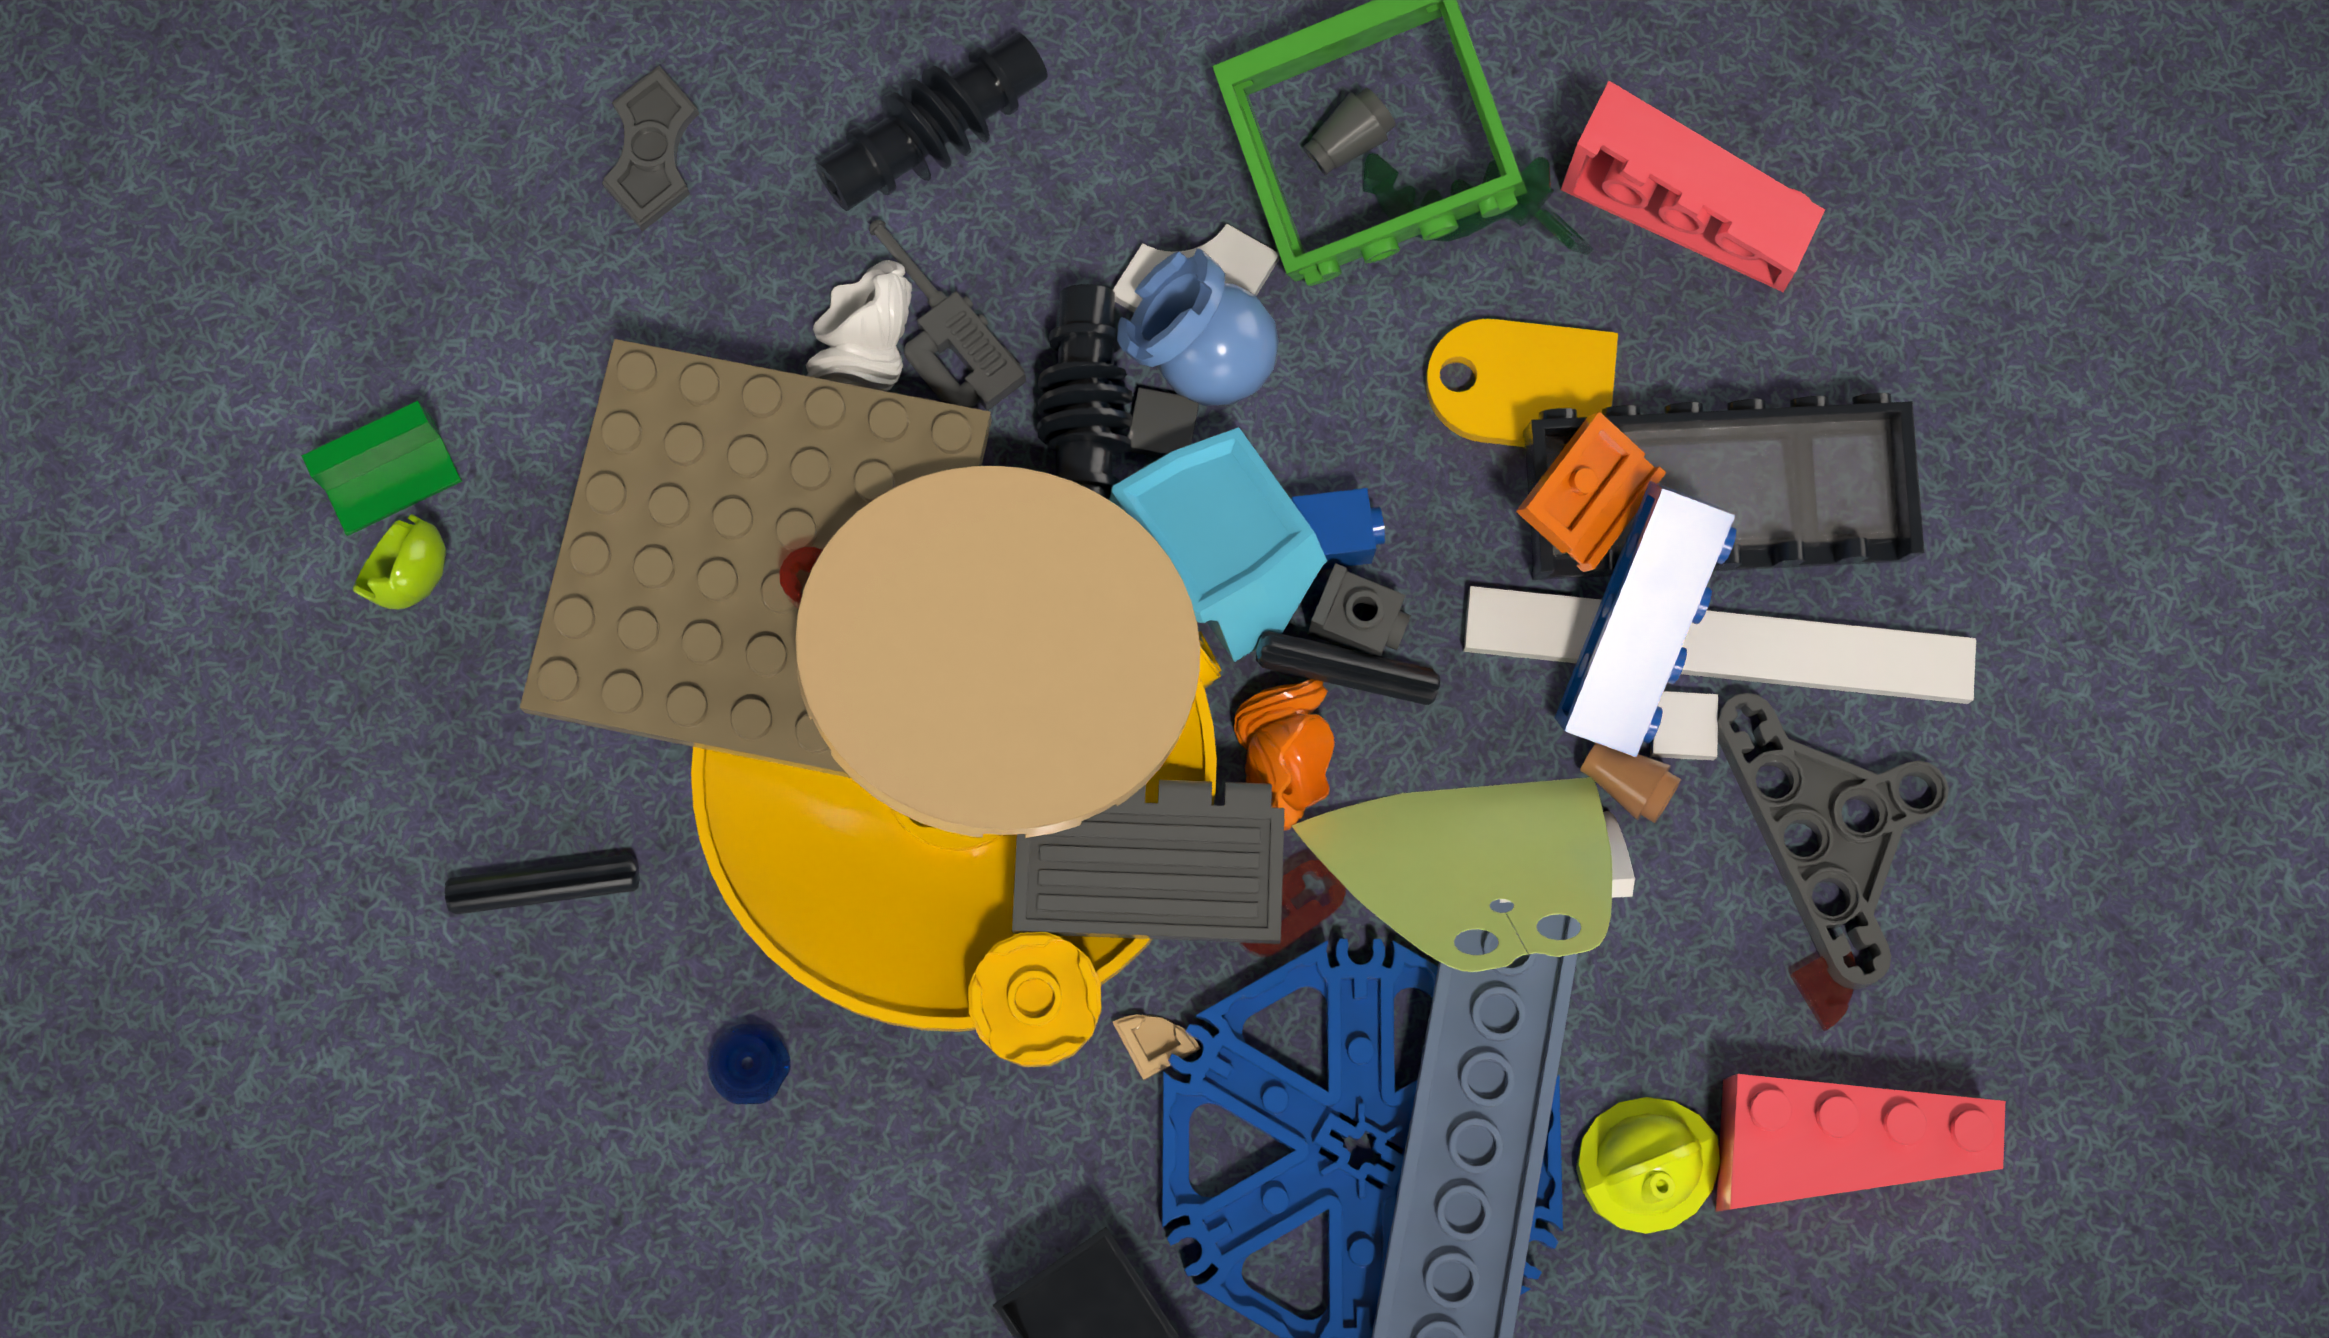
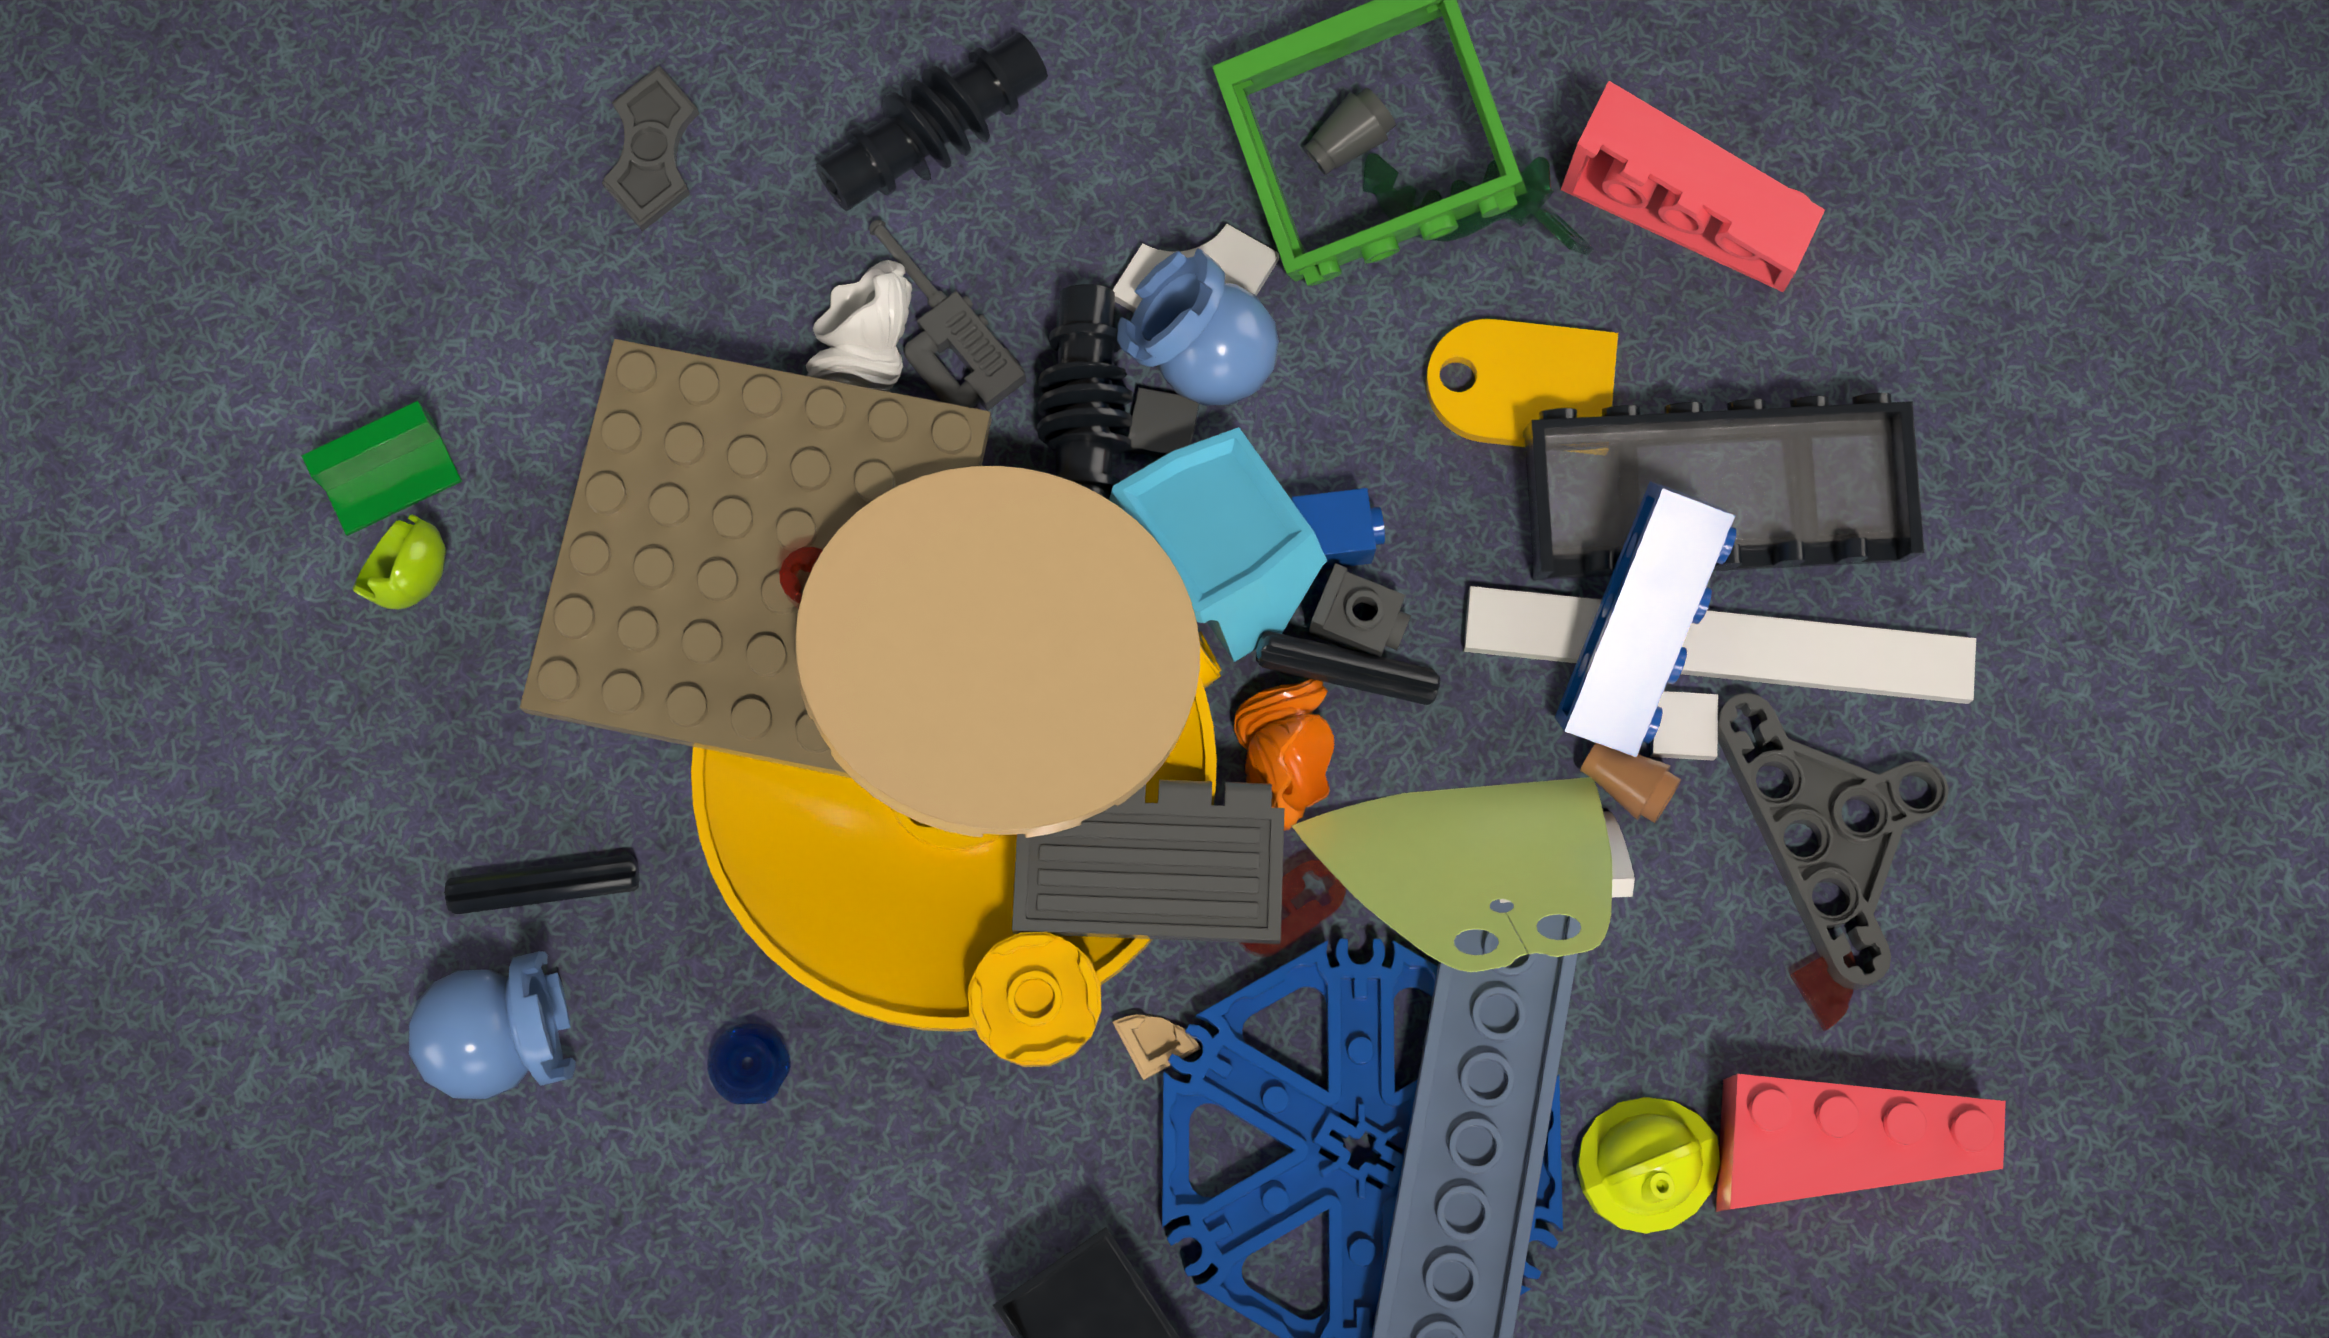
(487, 1030): none -> medium blue tile
(1590, 491): orange plate -> none

